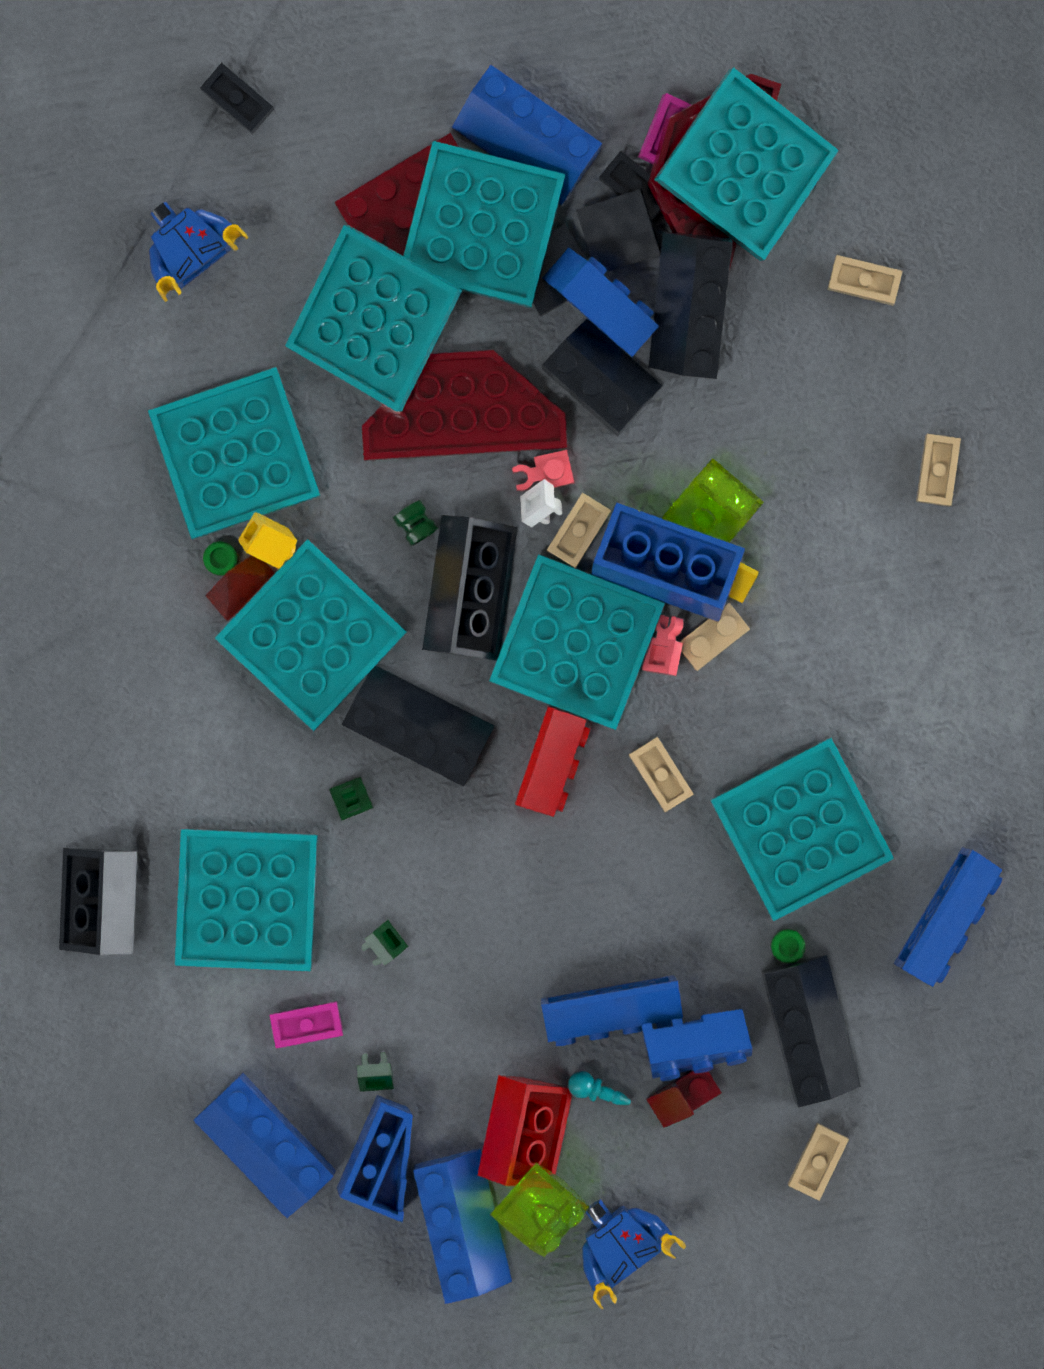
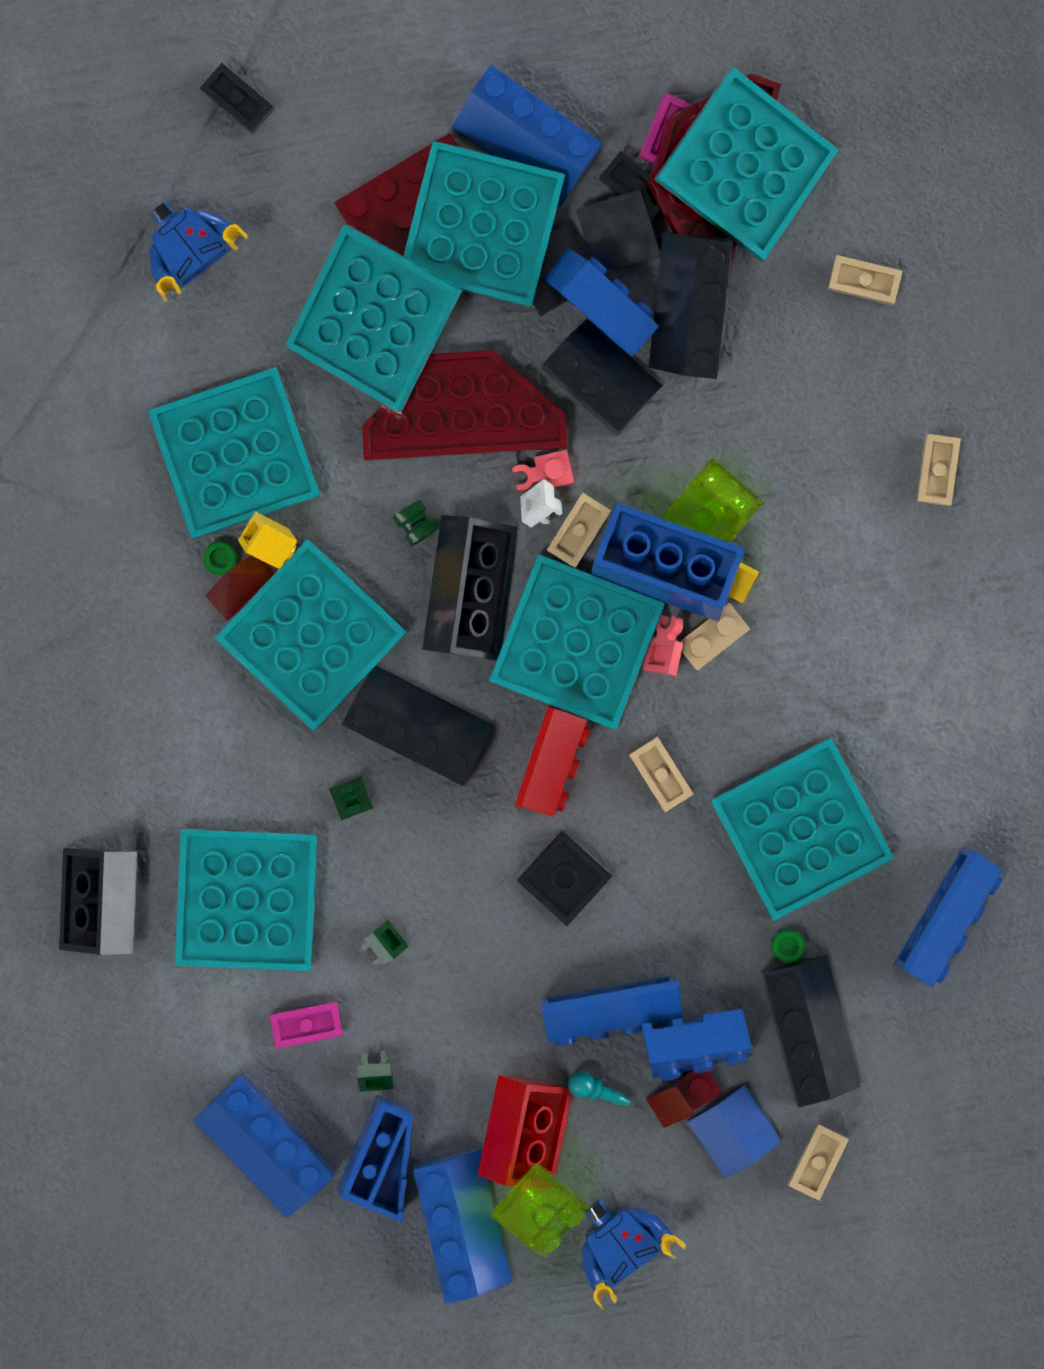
(564, 878): none -> black tile
(734, 1131): none -> blue slope

